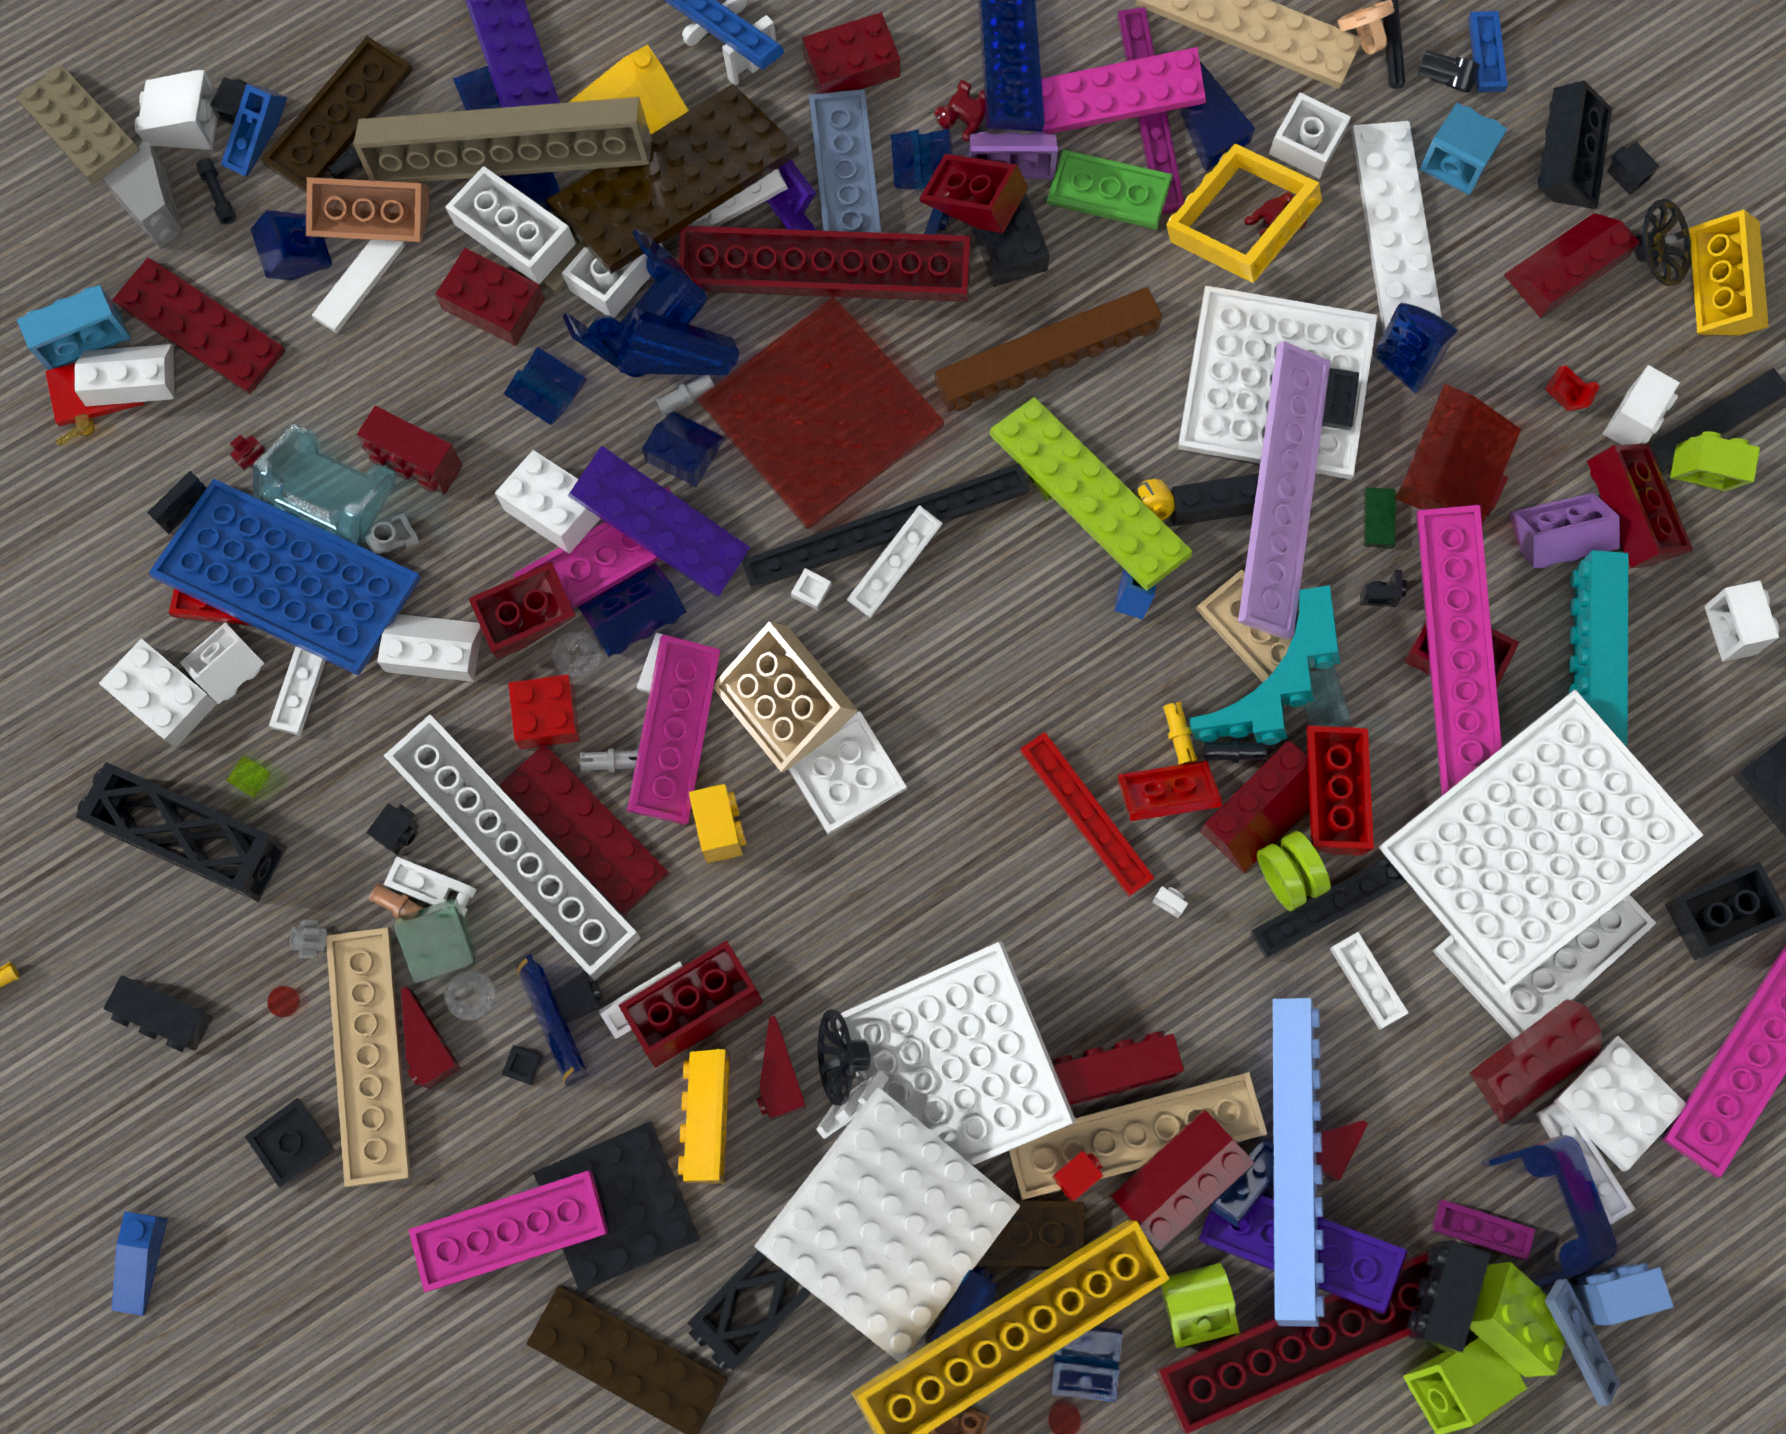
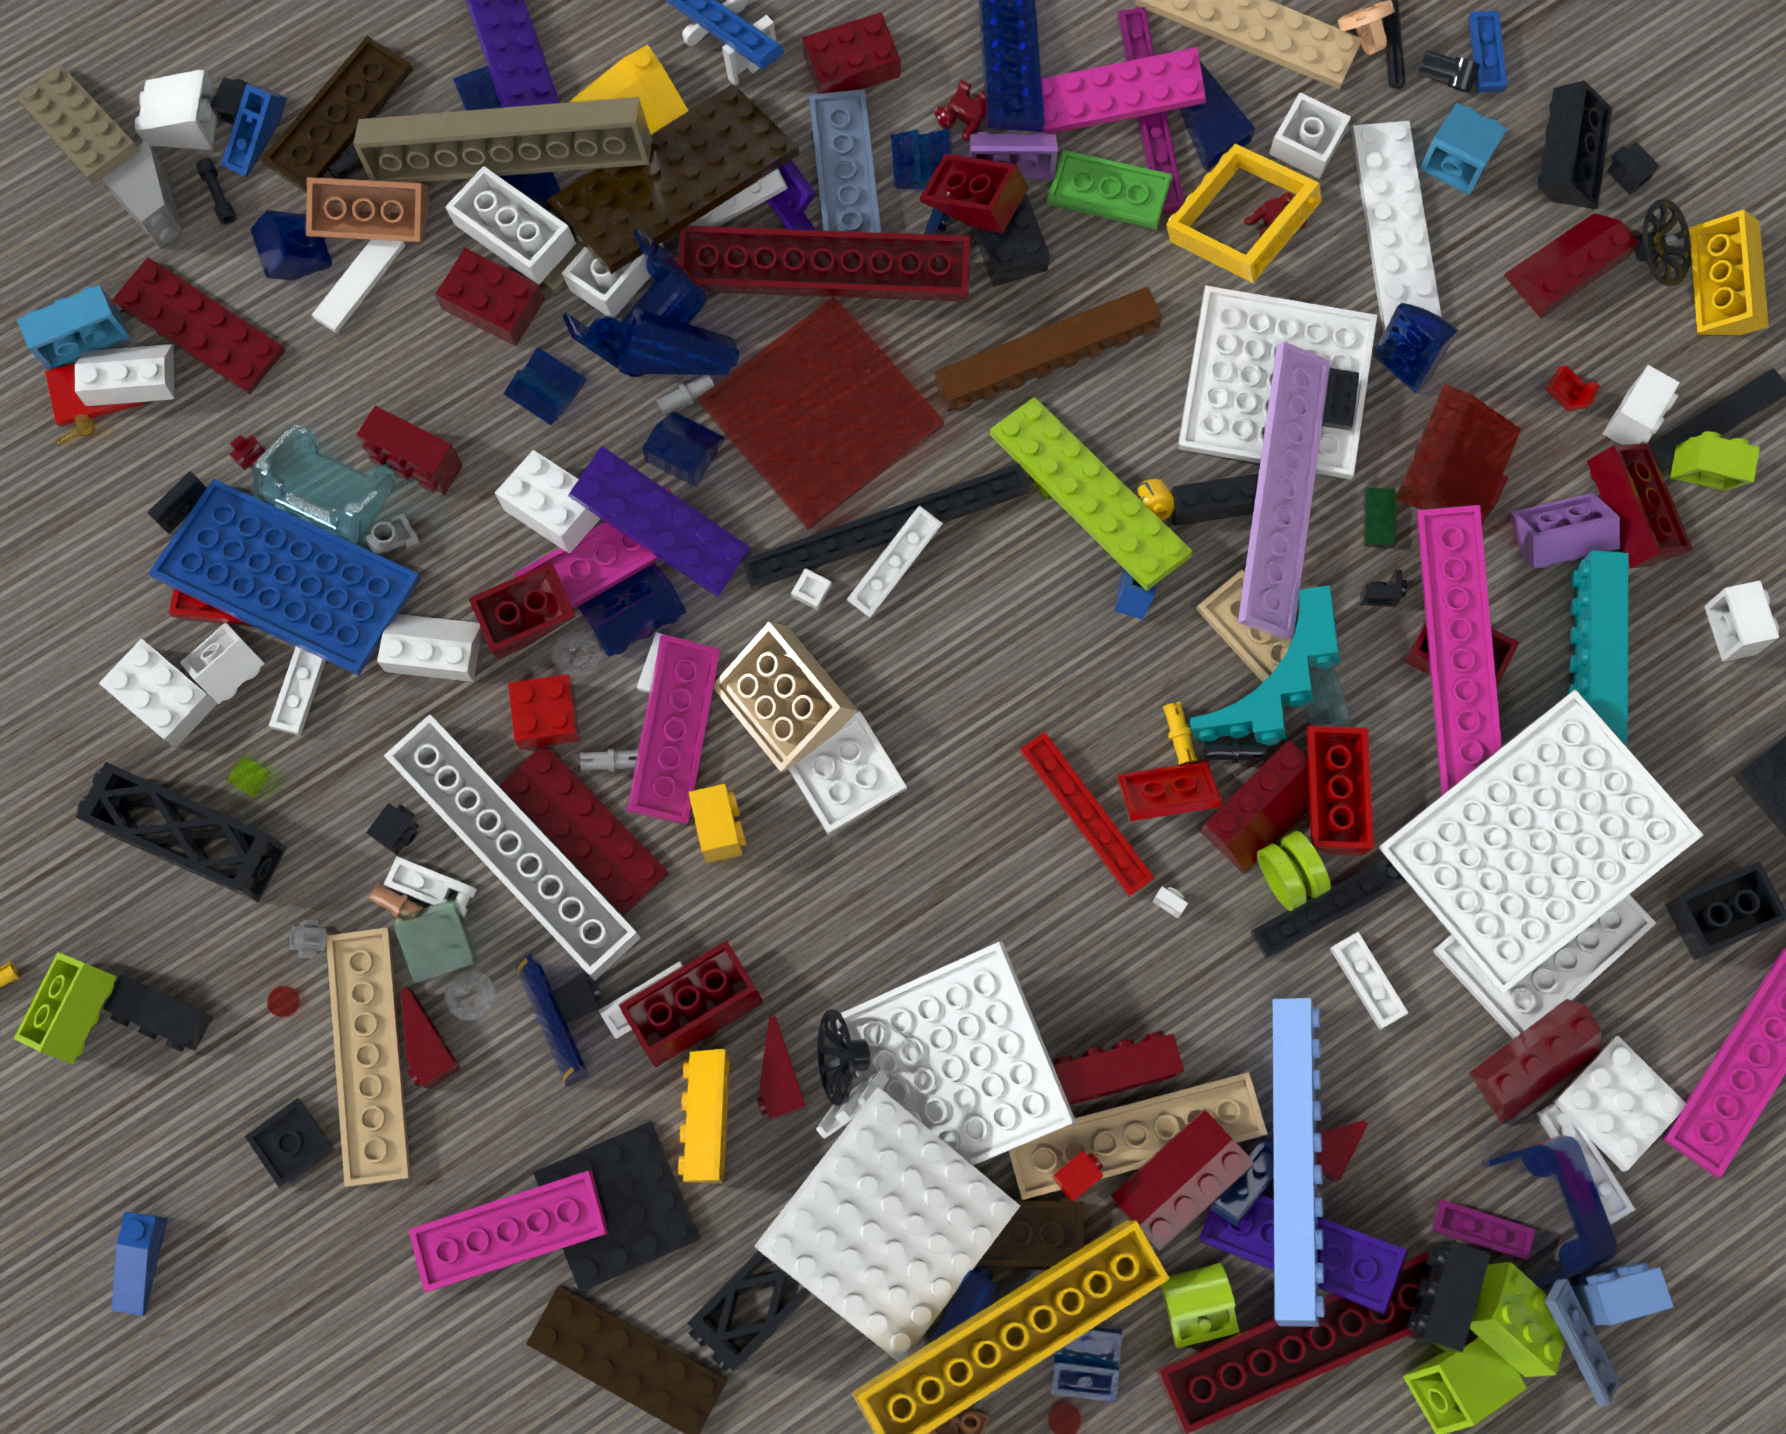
(65, 1008): none -> lime brick
(522, 1065): black tile -> none

